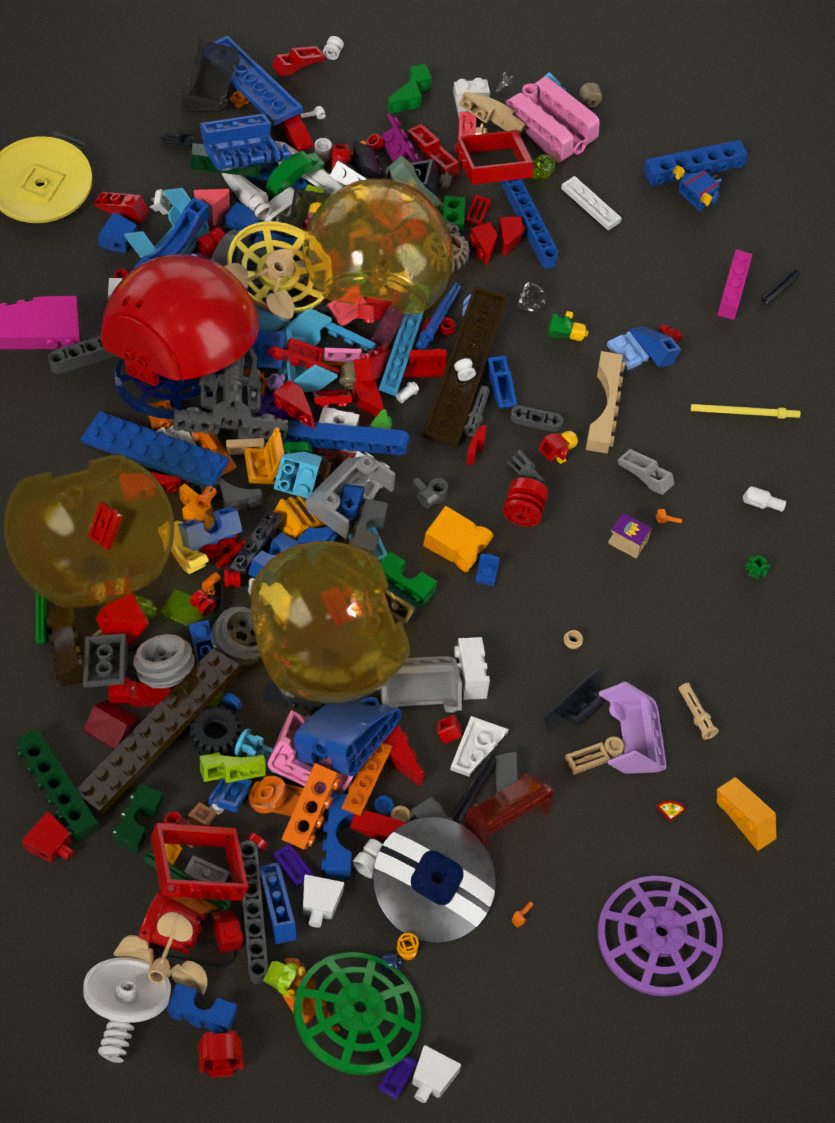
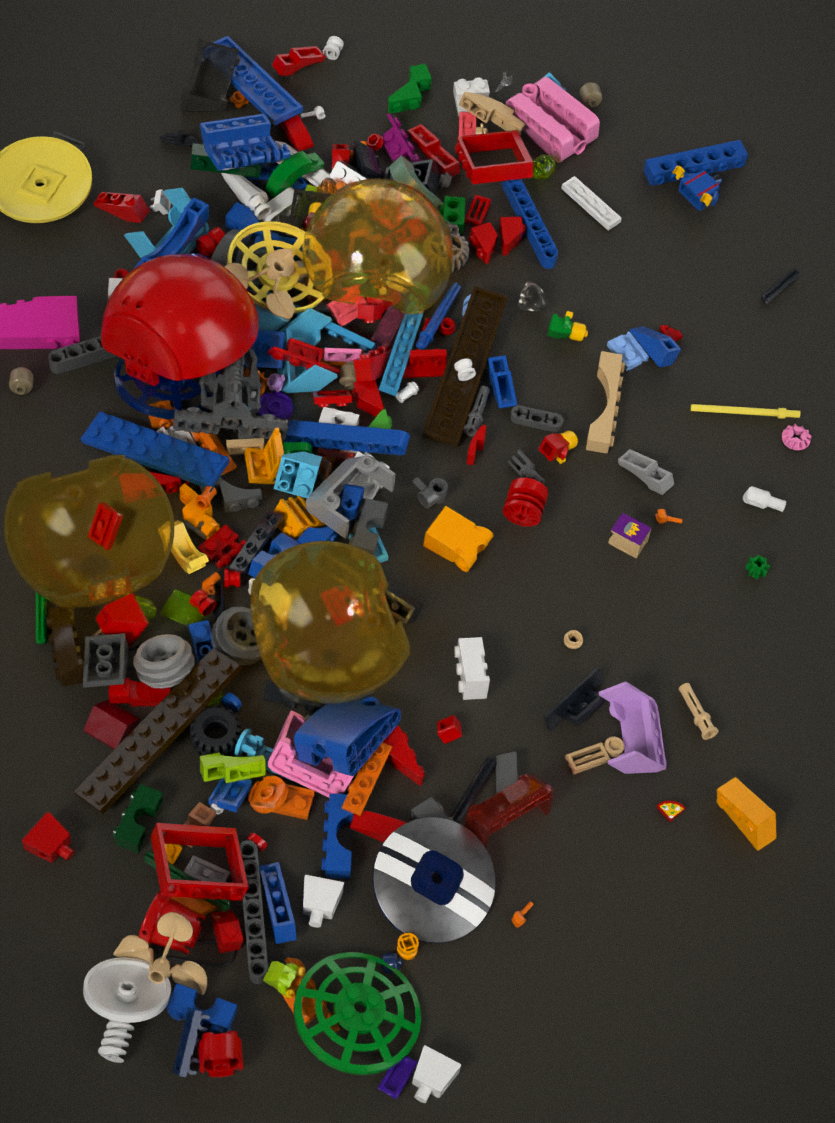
(21, 380): none -> dark tan head
(34, 743): dark green brick -> none
(113, 233): blue torso -> none
(174, 818): red plate -> none
(189, 1042): none -> dark blue plate
(218, 204): coral slope -> none
(225, 525): blue arch -> none
(292, 864): dark purple tile -> none
(293, 401): red slope -> none
(301, 812): orange brick -> none
(323, 149): white wheel -> none
(329, 186): none -> clear orange animal
(365, 860): white wheel -> none
(383, 805): blue tile -> none
(401, 813): tan tile -> none
(419, 588): green arch -> none
(425, 683): light grey windscreen -> none
(476, 745): white wing -> none
(487, 569): blue bracket -> none
(659, 945): medium lavender dish -> none
(734, 284): dark pink arch -> none
(796, 443): none -> bright pink gear

